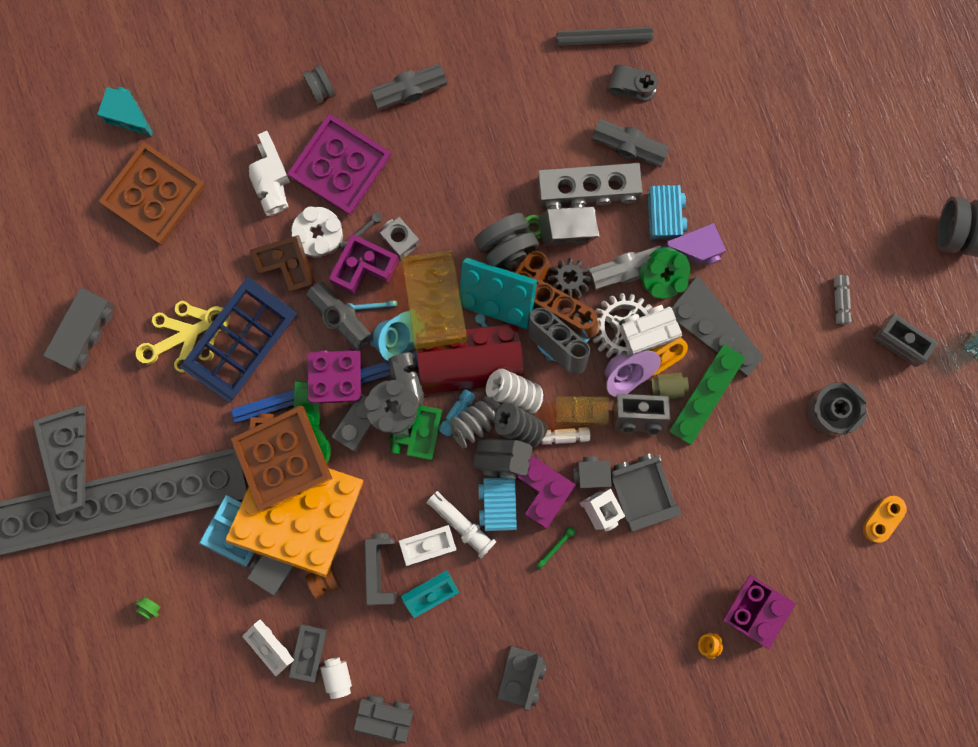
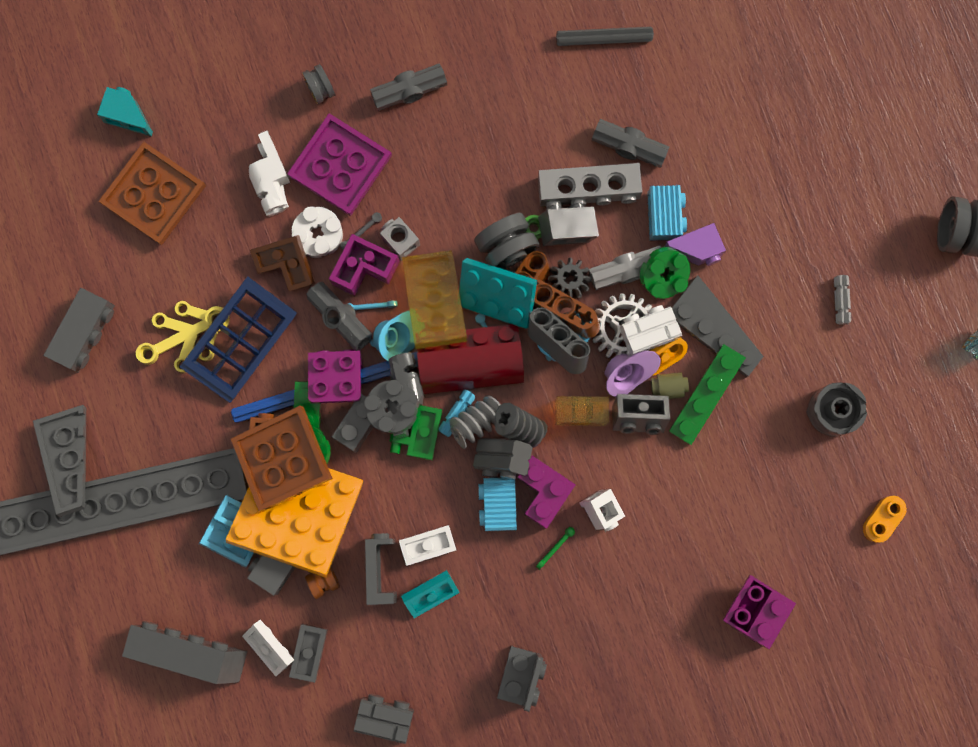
(147, 608): bright green plate -> none
(184, 654): none -> dark grey wedge
(336, 678): white brick -> none
(470, 532): white pin -> none
(514, 389): white piece -> none
(566, 436): white axle -> none
(592, 473): dark grey brick -> none
(629, 83): dark grey piece -> none
(643, 492): dark grey panel -> none
(710, 645): light orange plate -> none
(905, 340): dark grey brick -> none

